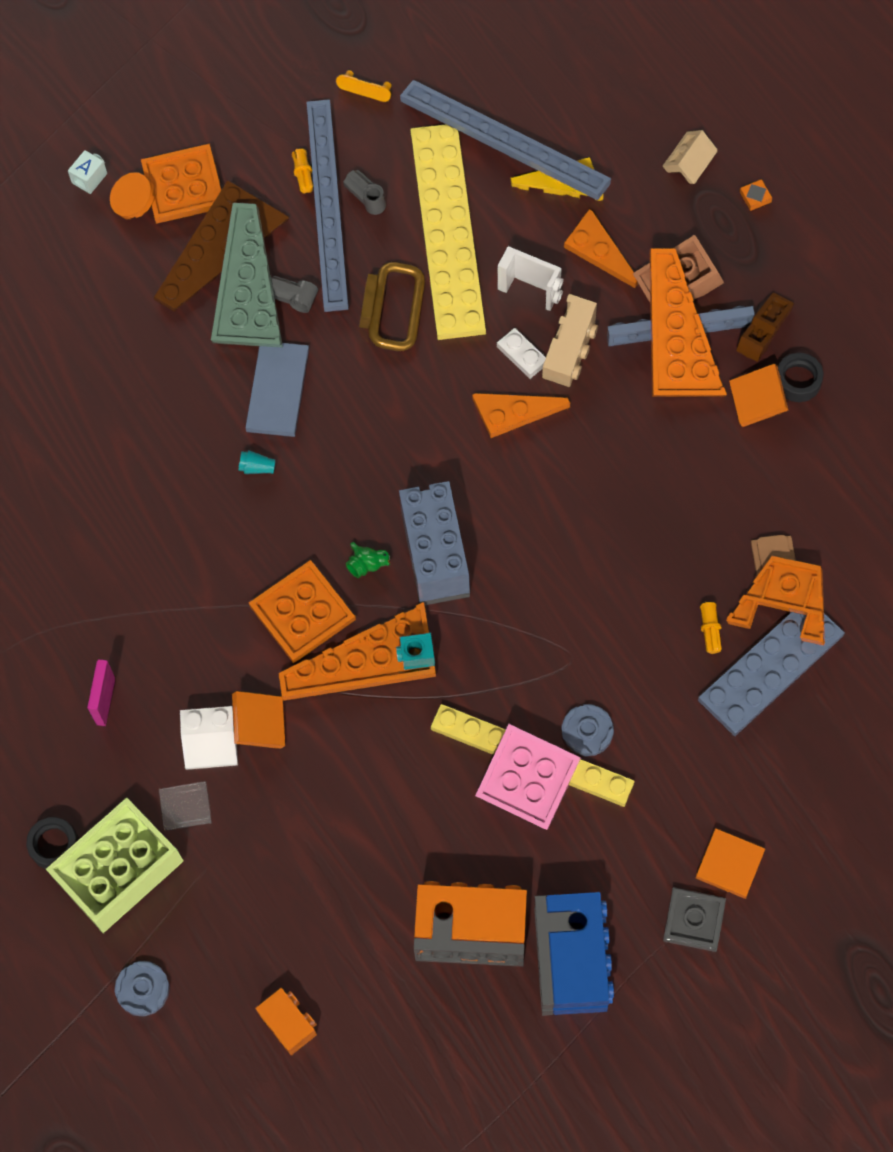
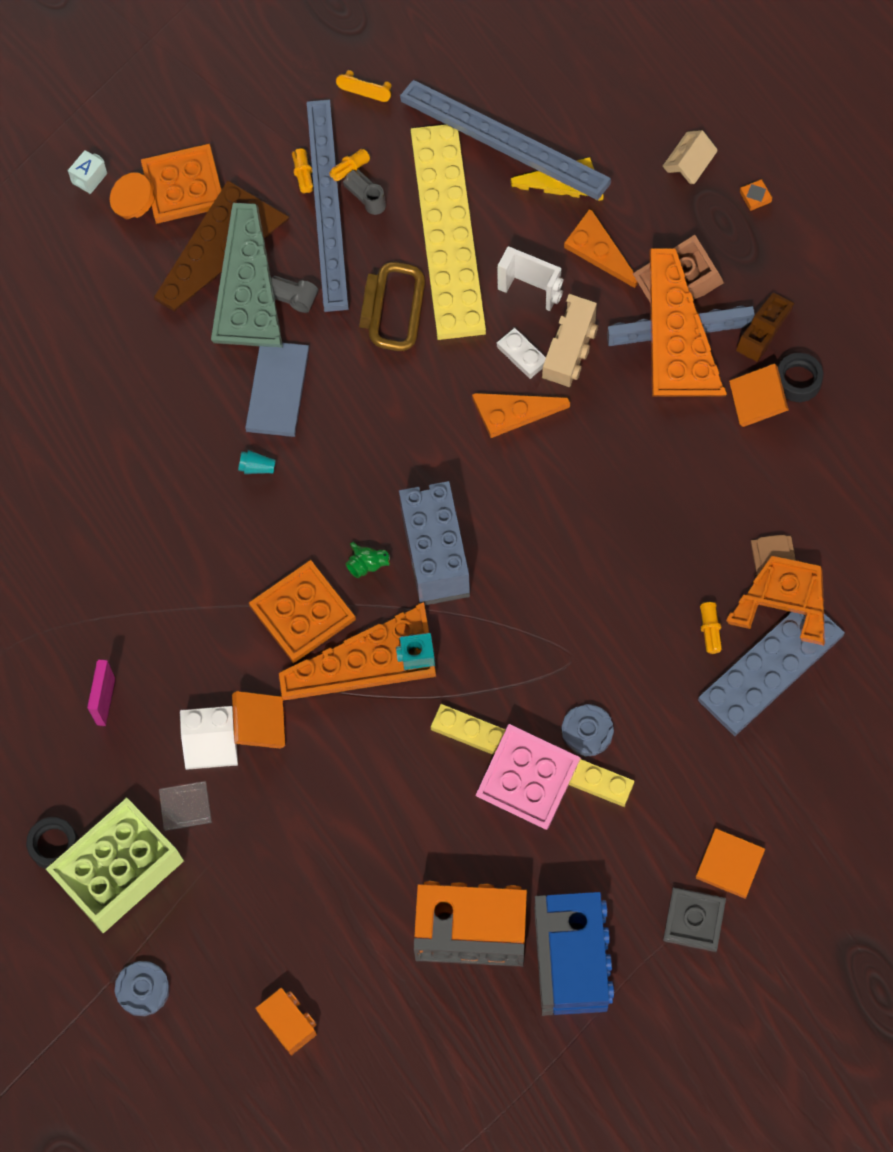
(348, 164): none -> light orange axle

